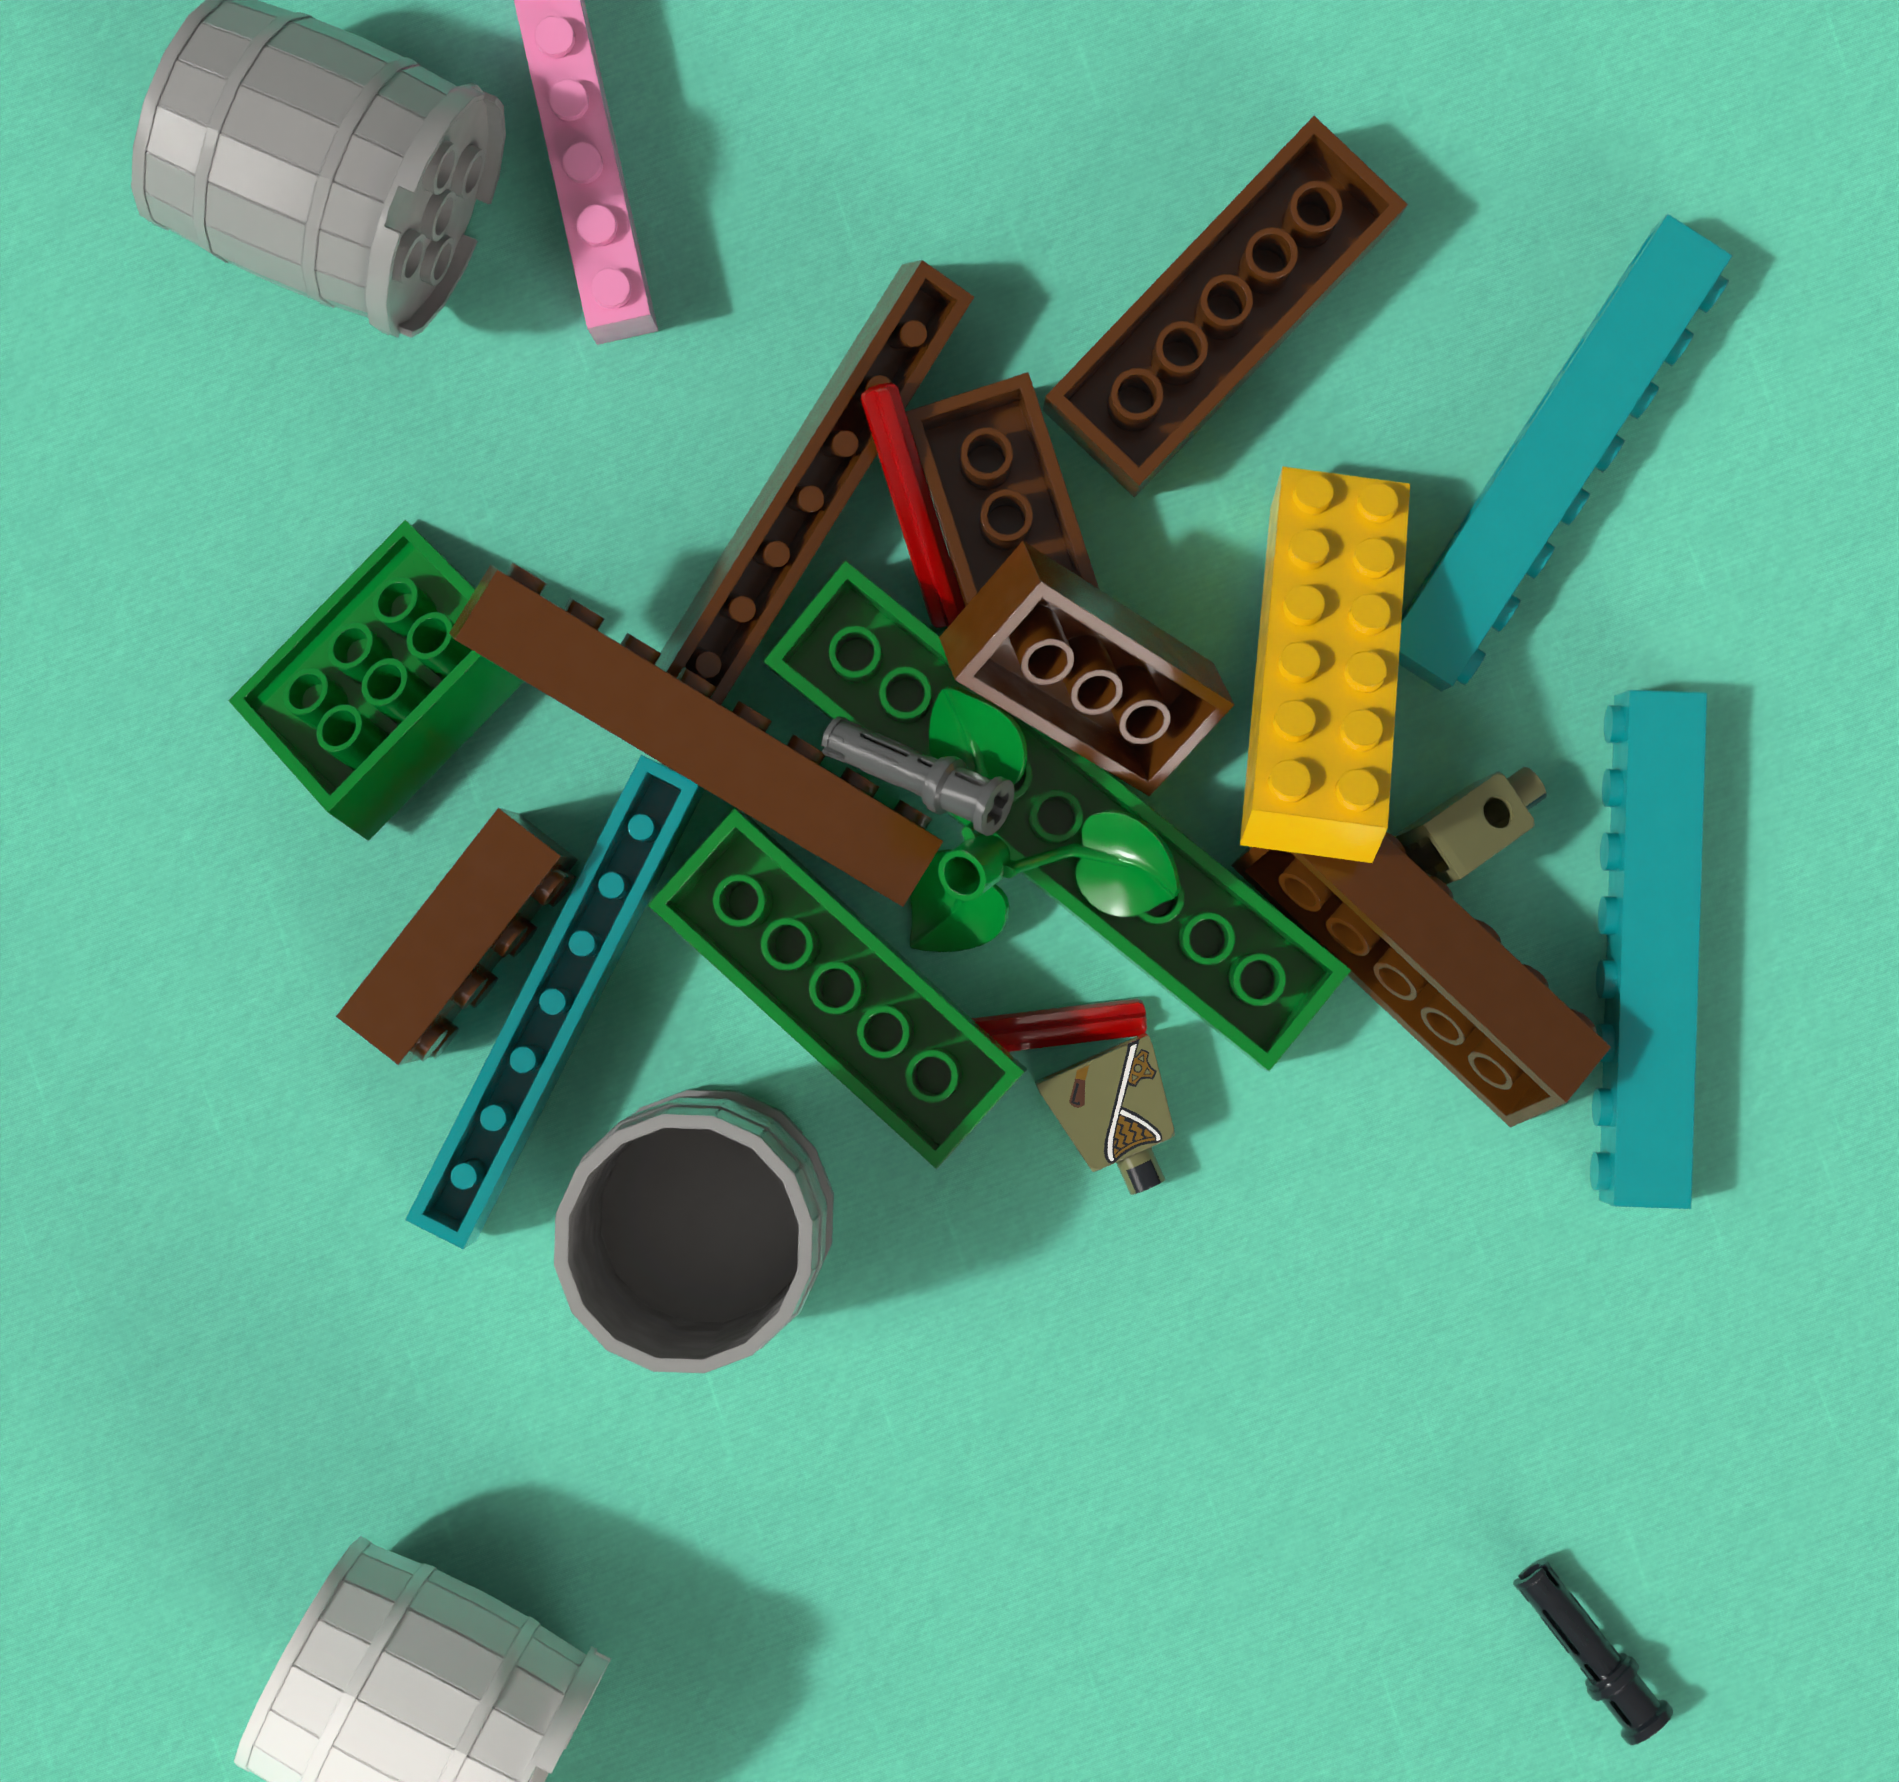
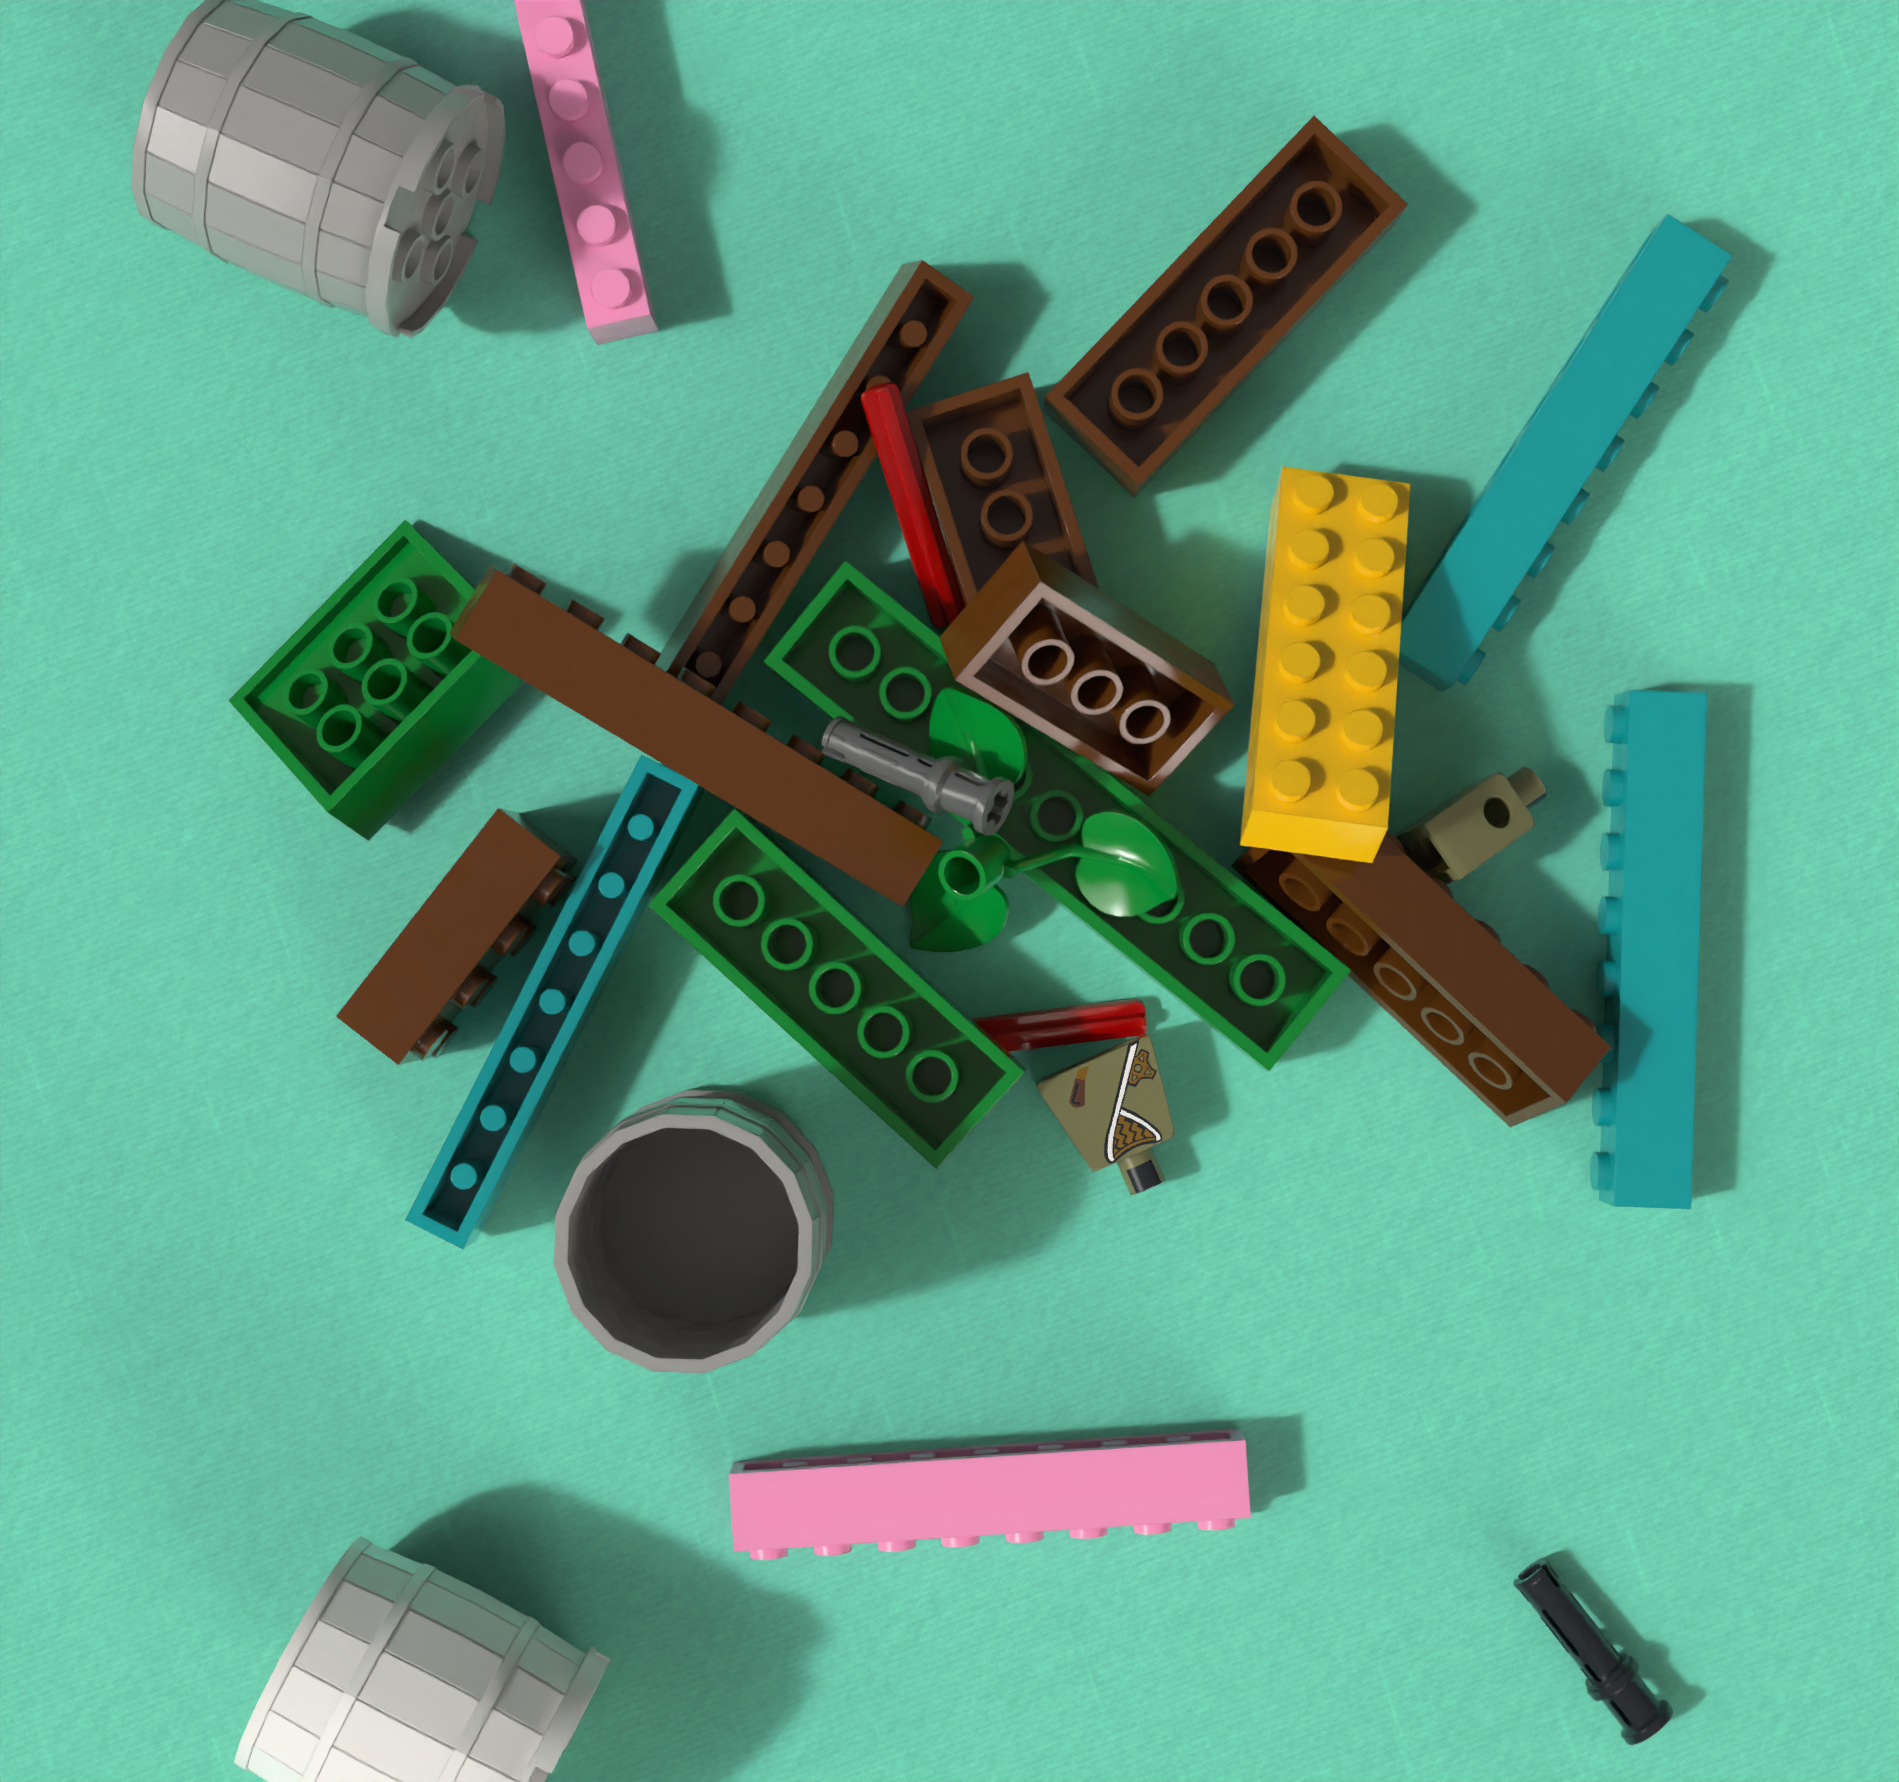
(989, 1492): none -> bright pink brick

